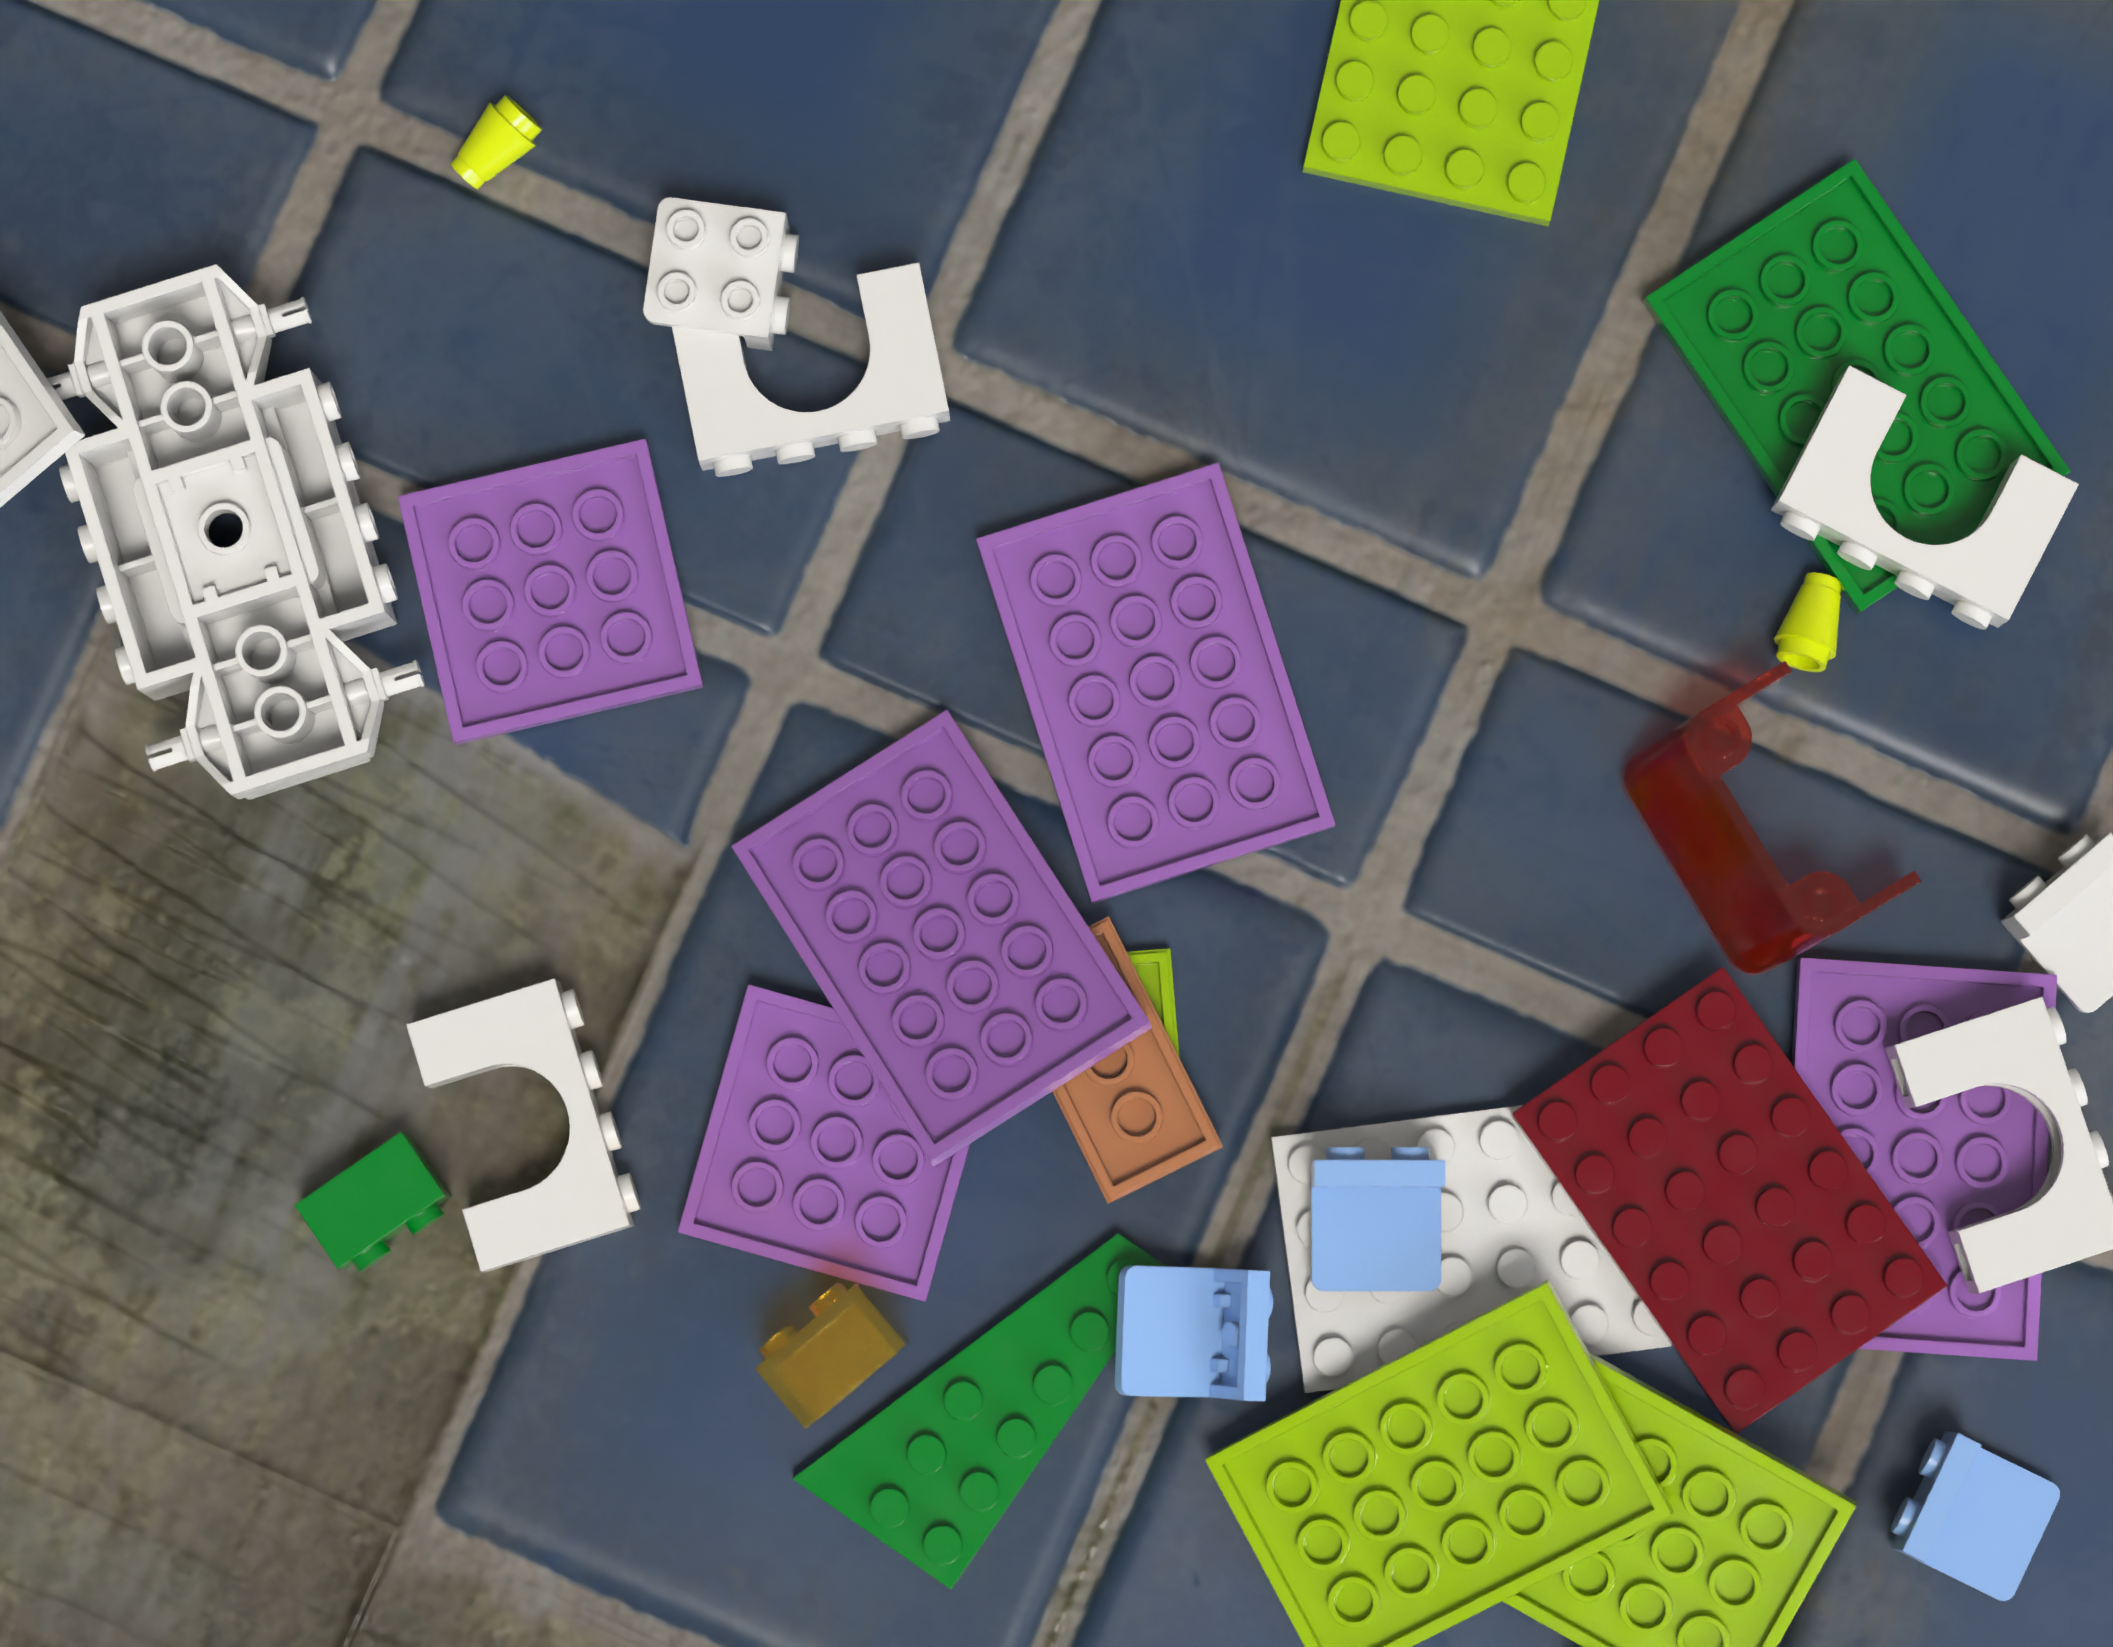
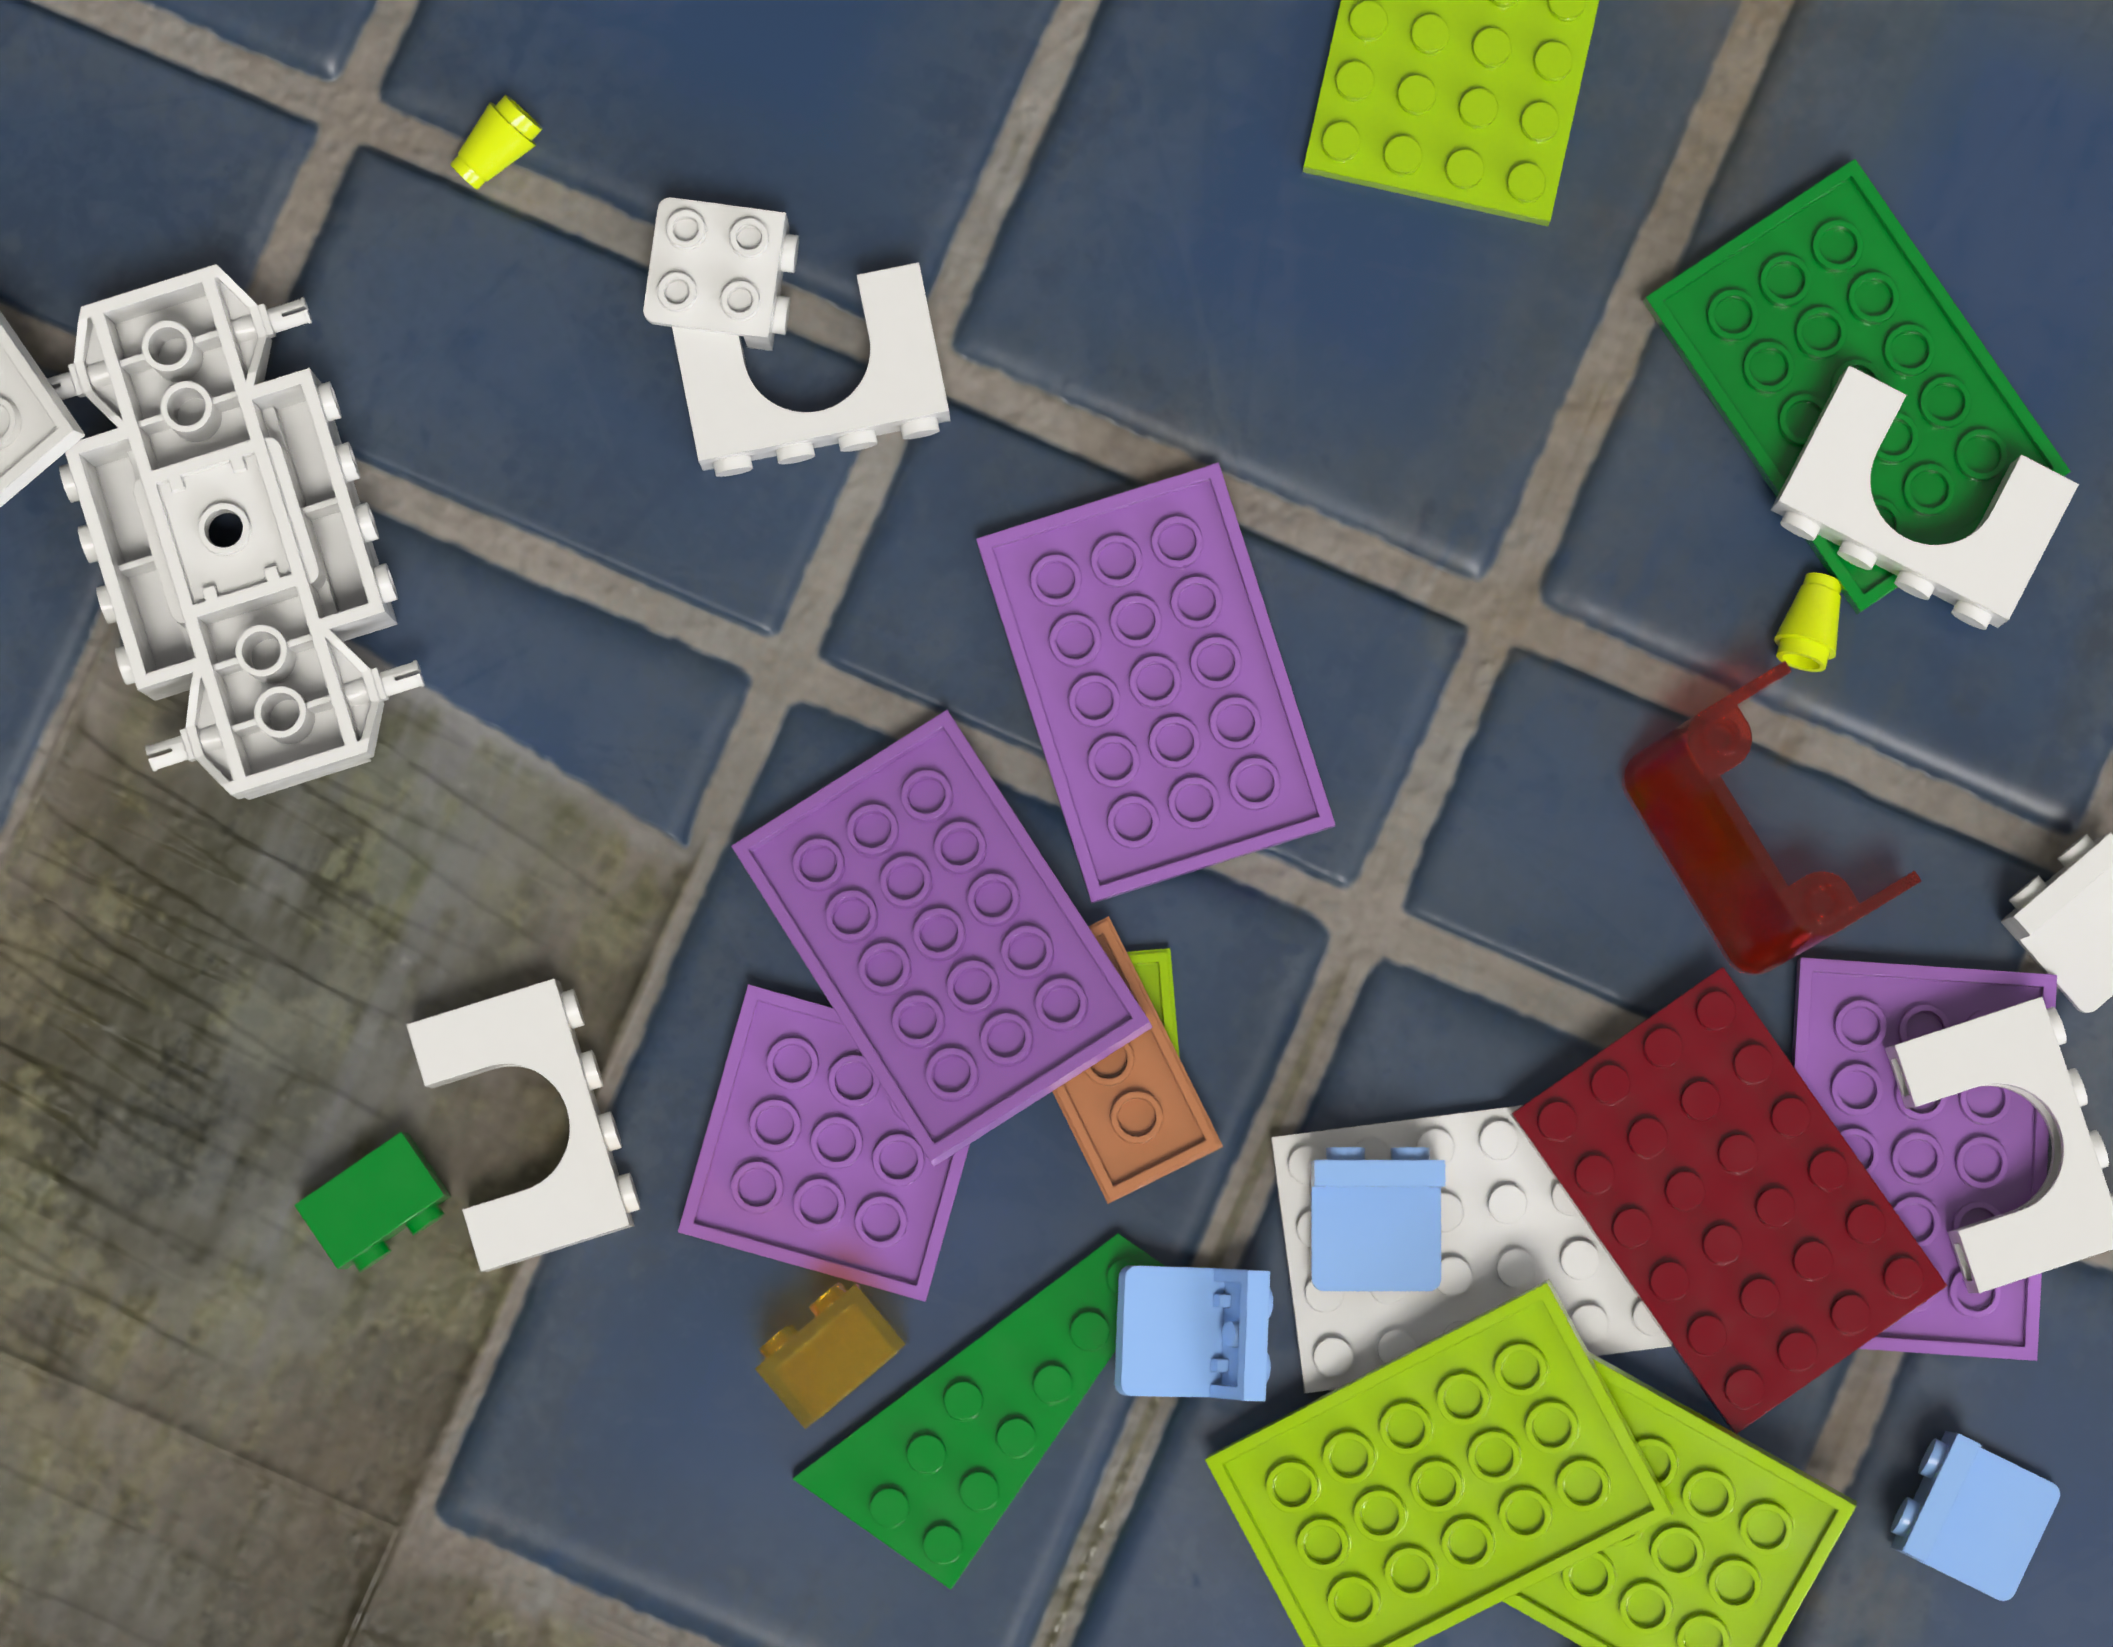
(550, 591): medium lavender plate -> none

